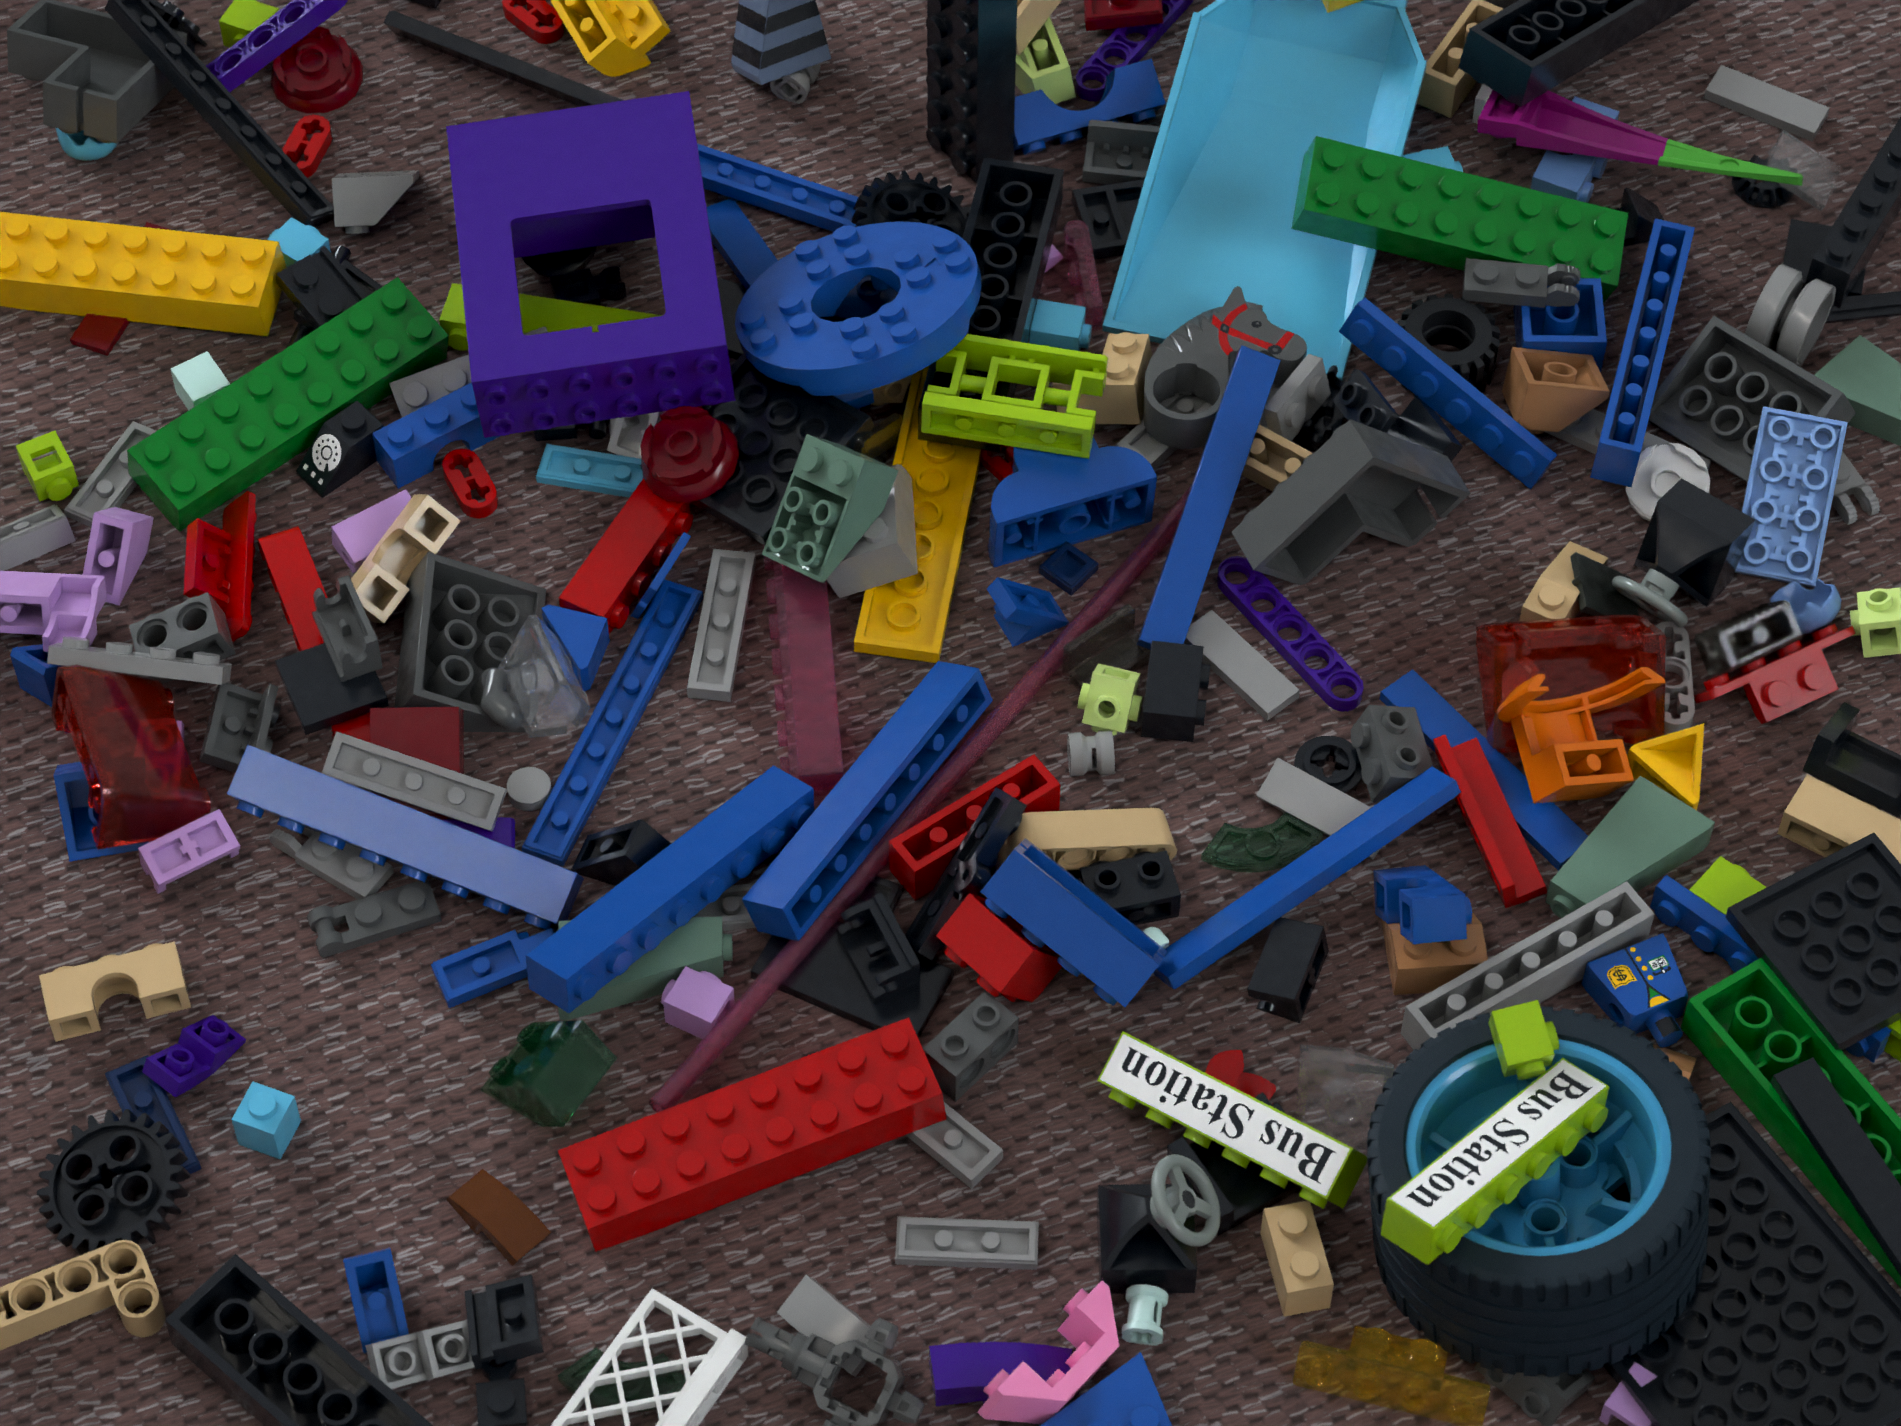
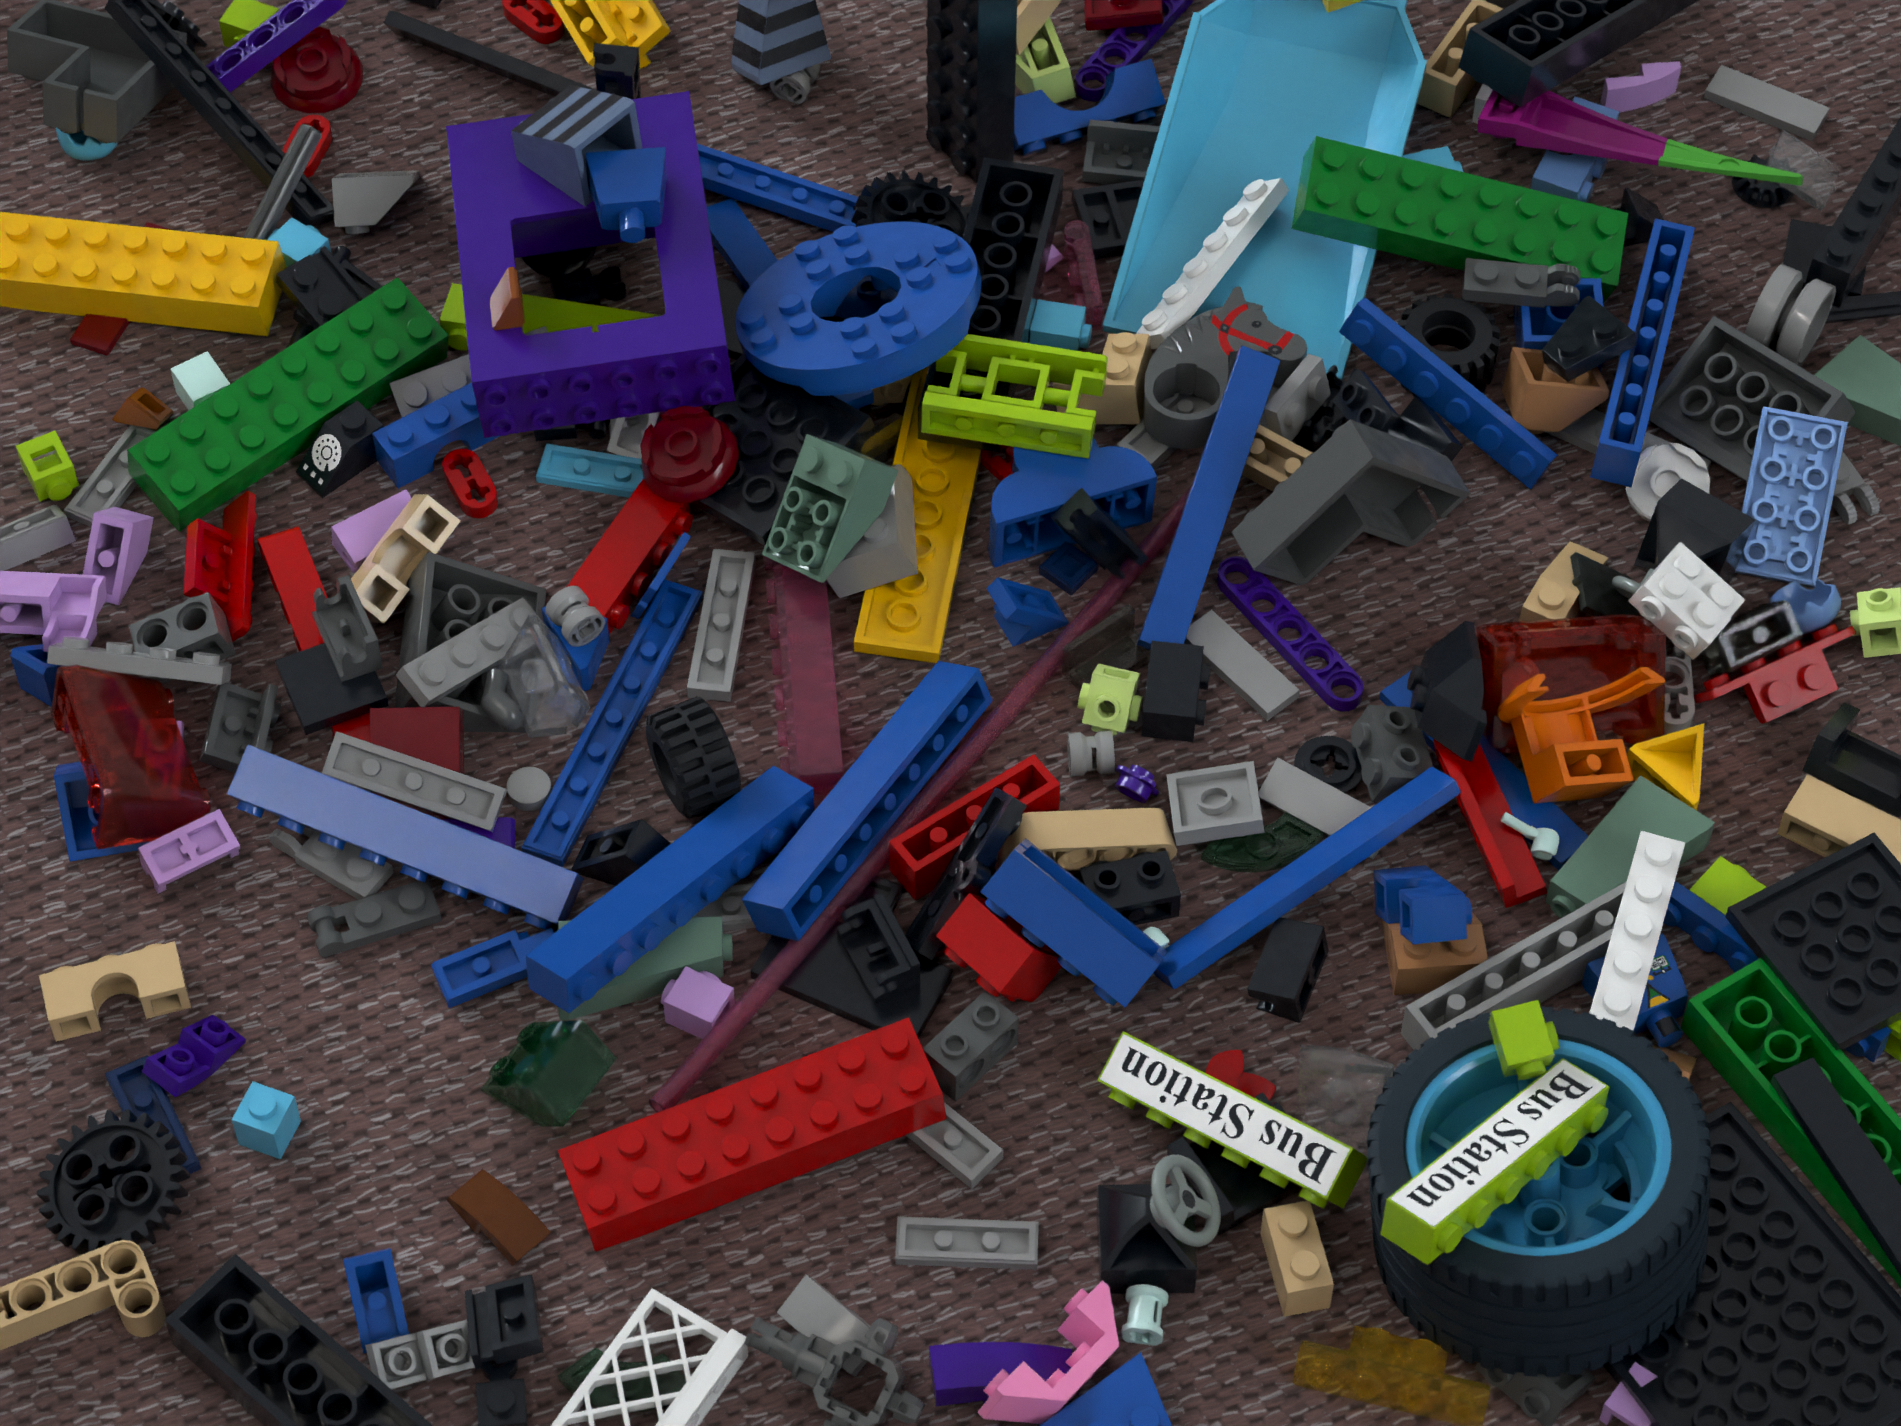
(143, 410): none -> dark orange slope
(283, 183): none -> dark grey axle
(464, 655): none -> light grey plate
(507, 302): none -> dark orange slope
(566, 128): none -> sand blue slope
(572, 612): none -> light grey wheel
(617, 70): none -> black hinge
(628, 189): none -> blue torso
(692, 756): none -> black tyre
(1098, 533): none -> black hinge
(1136, 783): none -> dark purple plate
(1214, 259): none -> white plate
(1215, 803): none -> light grey plate
(1451, 691): none -> black wedge
(1544, 839): none -> light aqua hand
(1587, 340): none -> black wing
(1637, 929): none -> white plate
(1652, 85): none -> lavender slope
(1686, 601): none -> white plate

